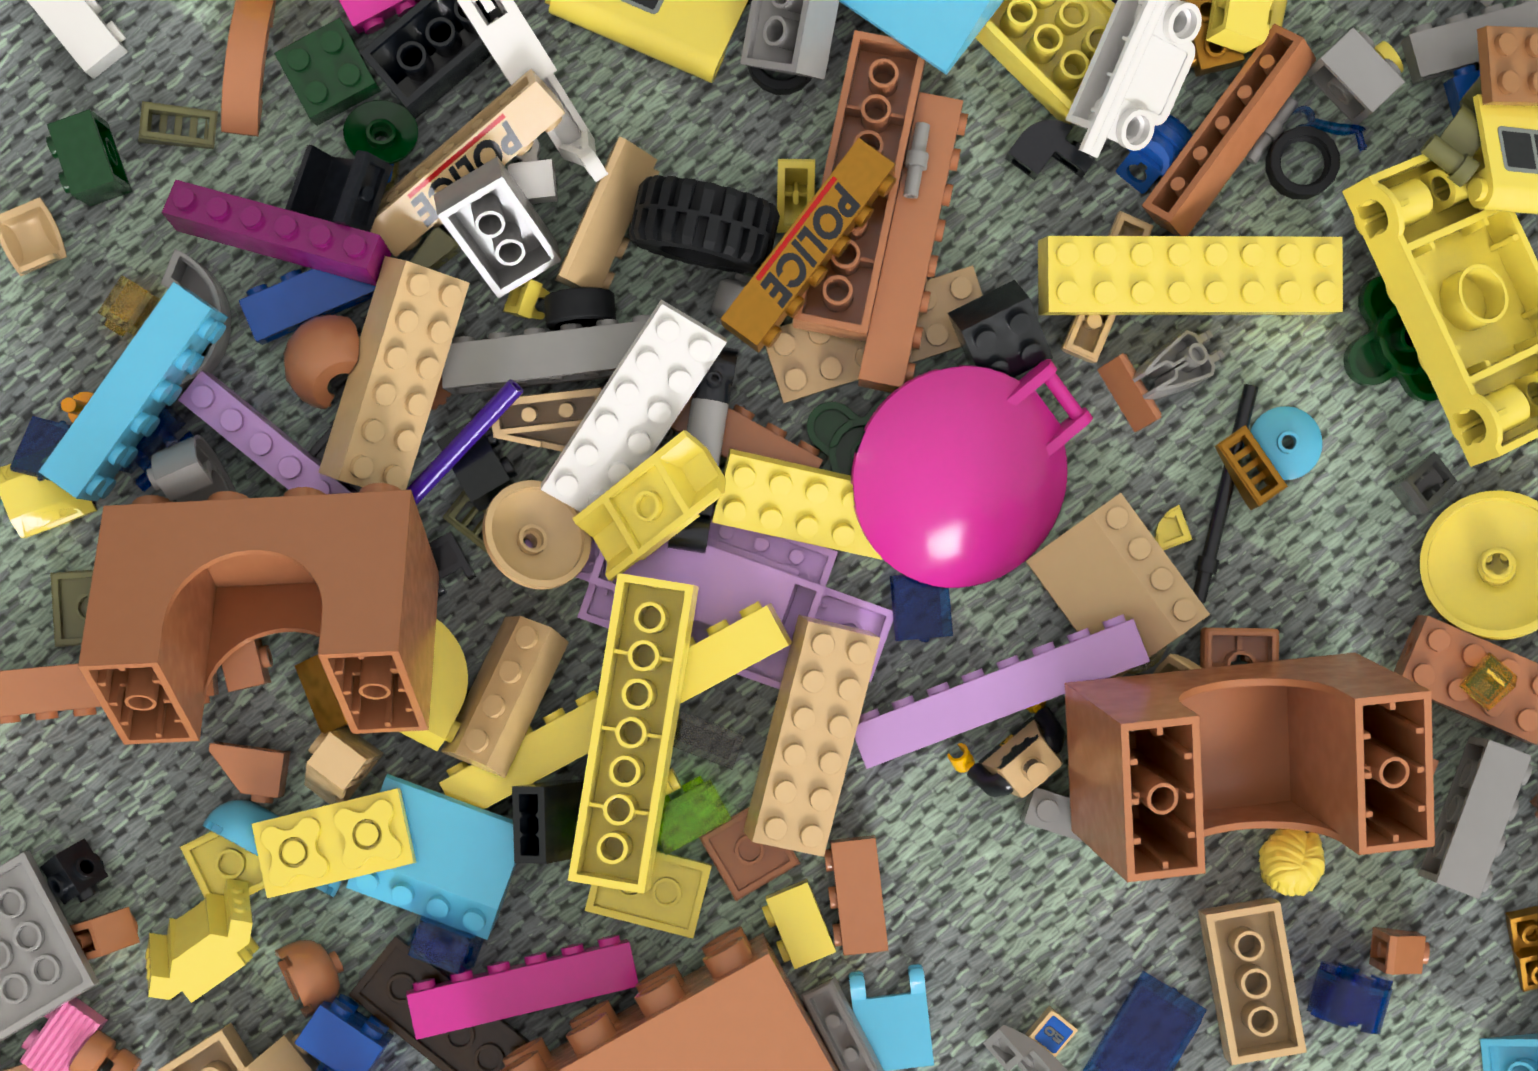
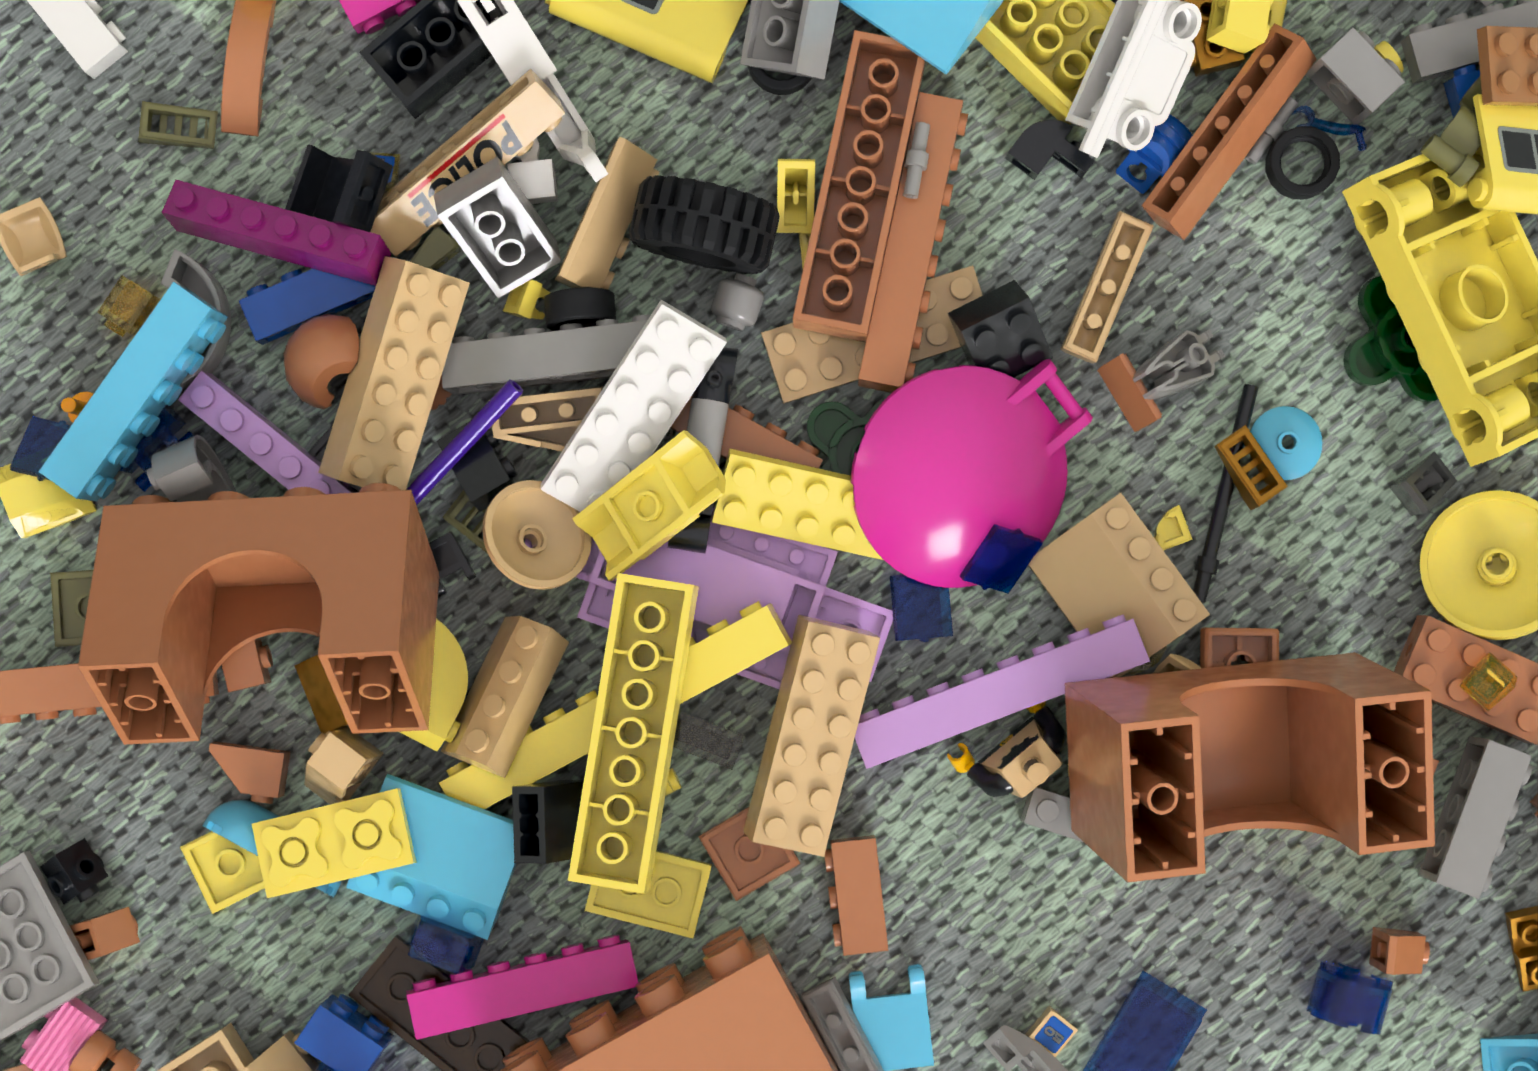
(88, 158): dark green brick -> none
(202, 945): light yellow slope -> none
(310, 973): nougat cylinder -> none
(327, 72): dark green brick -> none
(381, 119): dark green dish -> none
(691, 814): clear neon green brick -> none
(799, 924): light yellow brick -> none
(809, 245): pearl gold brick -> none
(1001, 559): none -> clear blue piece
(1190, 275): light yellow brick -> none
(1252, 981): tan brick -> none
(1292, 861): light yellow hair -> none

